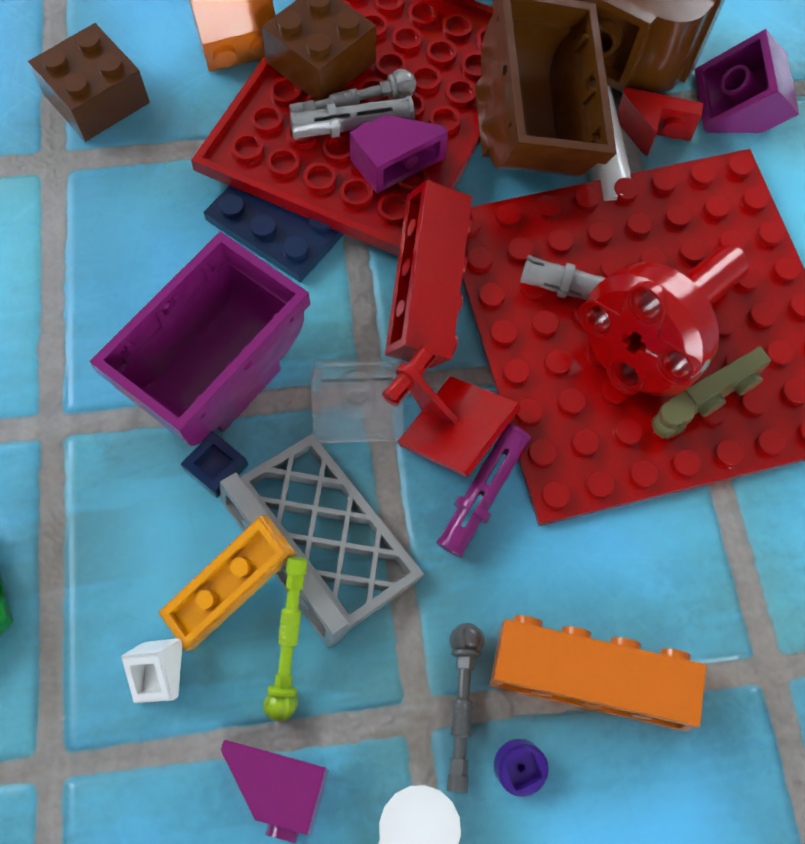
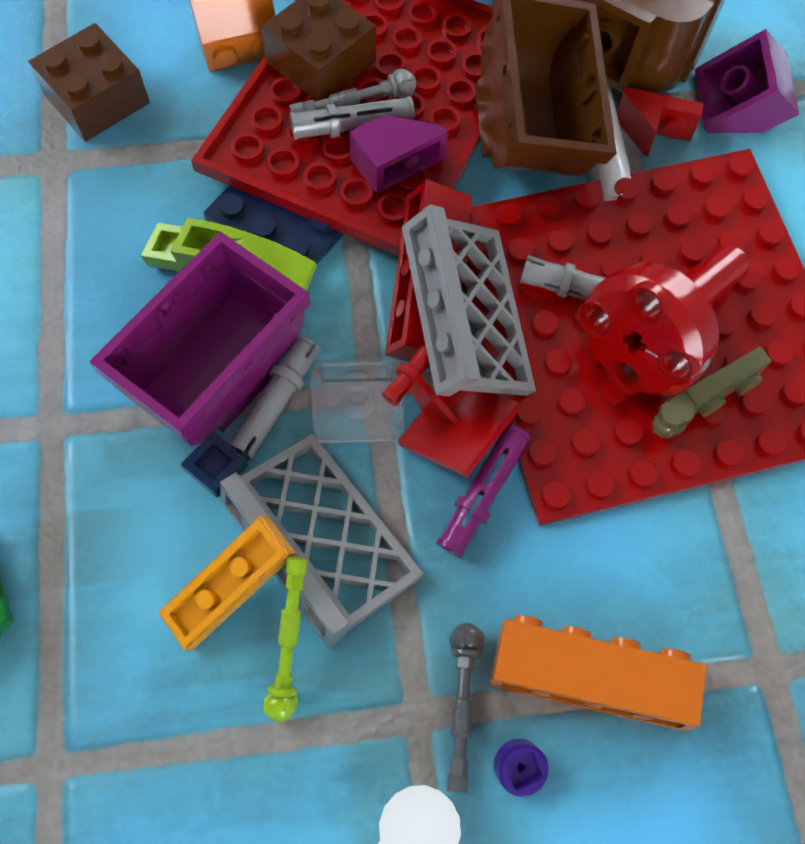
(154, 670): white slope -> none
(175, 246): none -> lime slope
(277, 789): magenta slope -> none
(283, 383): none -> light grey pin
(446, 308): none -> light grey fence

